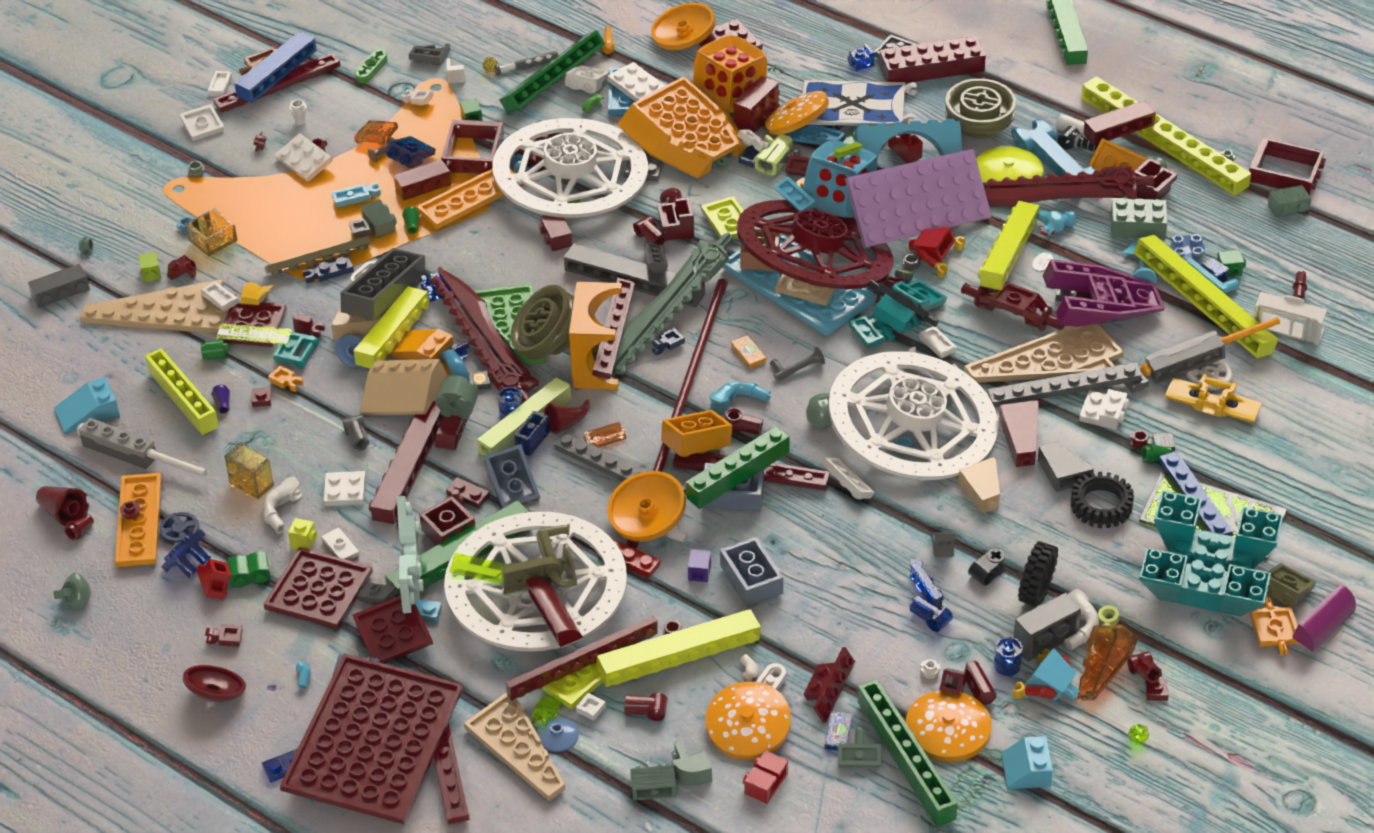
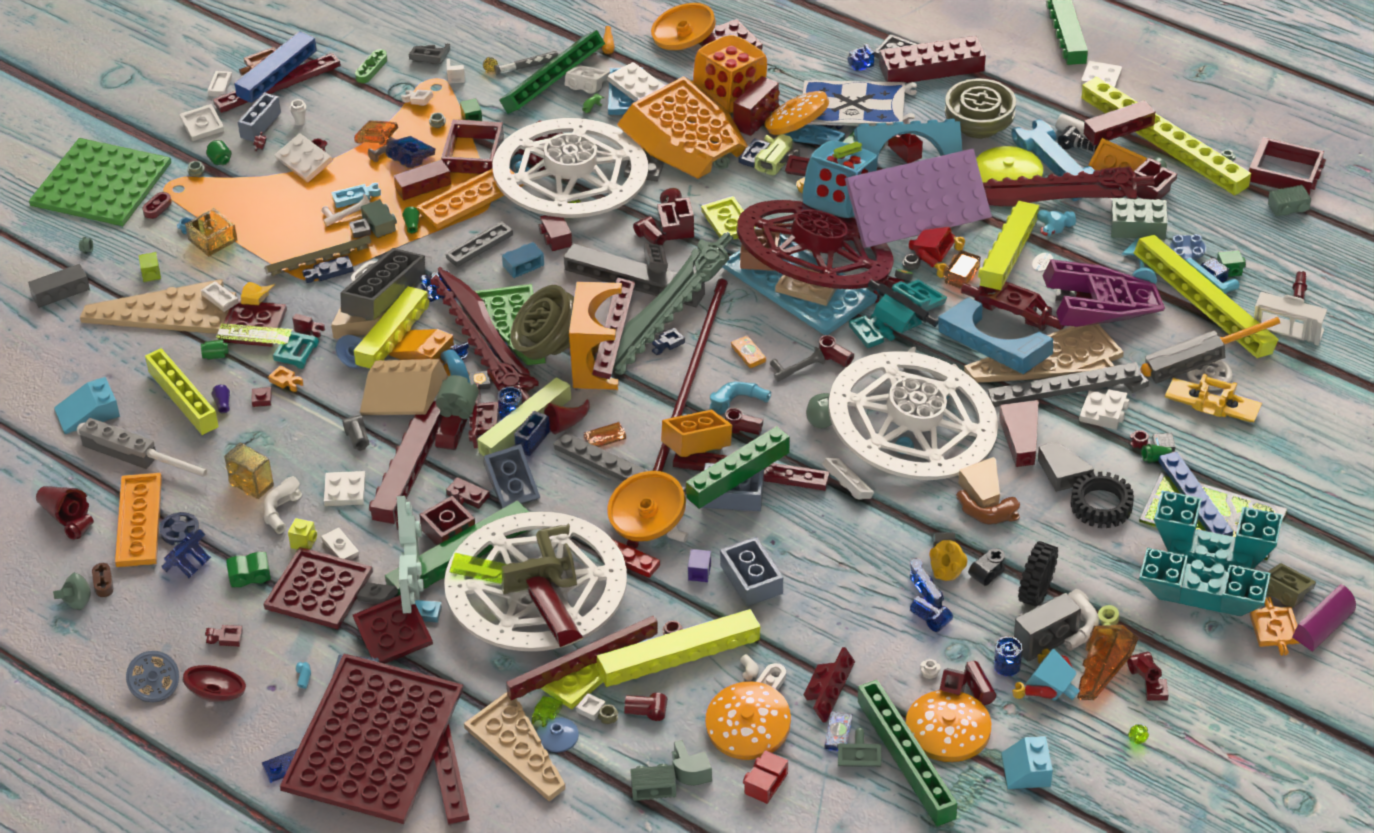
(99, 580): none -> reddish brown beam
(100, 181): none -> bright green plate
(130, 510): dark red plate -> none
(152, 676): none -> sand blue shield
(157, 205): none -> dark red plate
(181, 266): dark red bracket -> none
(214, 578): red brick -> none
(218, 152): none -> green head
(259, 116): none -> sand blue brick
(340, 215): none -> white piece
(437, 120): none -> sand green plate
(479, 244): none -> dark grey plate
(483, 419): none -> bracket
(523, 259): none -> dark azure brick
(608, 714): none -> olive plate
(750, 138): white plate -> none
(795, 195): medium azure plate -> none
(835, 352): none -> dark red piece
(937, 342): white plate -> none
(947, 560): none -> yellow plate
(961, 269): none -> clear orange brick
(991, 515): none -> dark orange piece
(1017, 354): none -> dark azure arch
(1106, 72): none -> white tile

